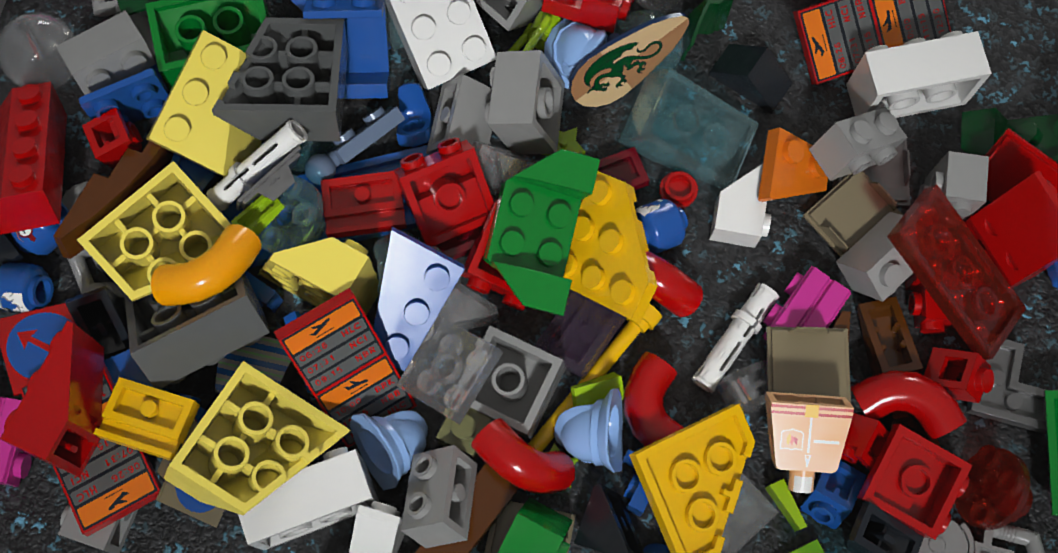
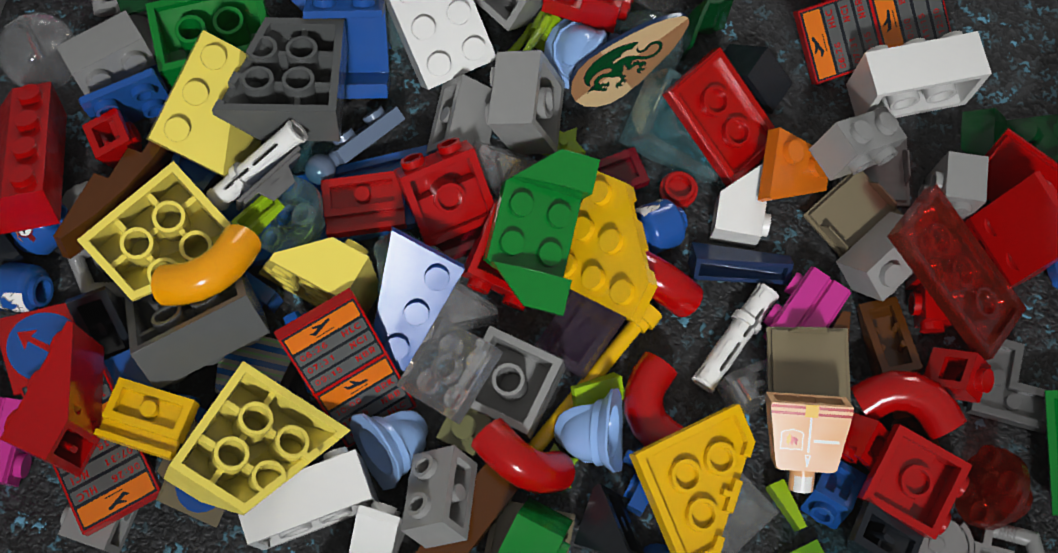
(418, 116): blue hair -> none
(721, 116): none -> red tile
(738, 265): none -> dark blue piece

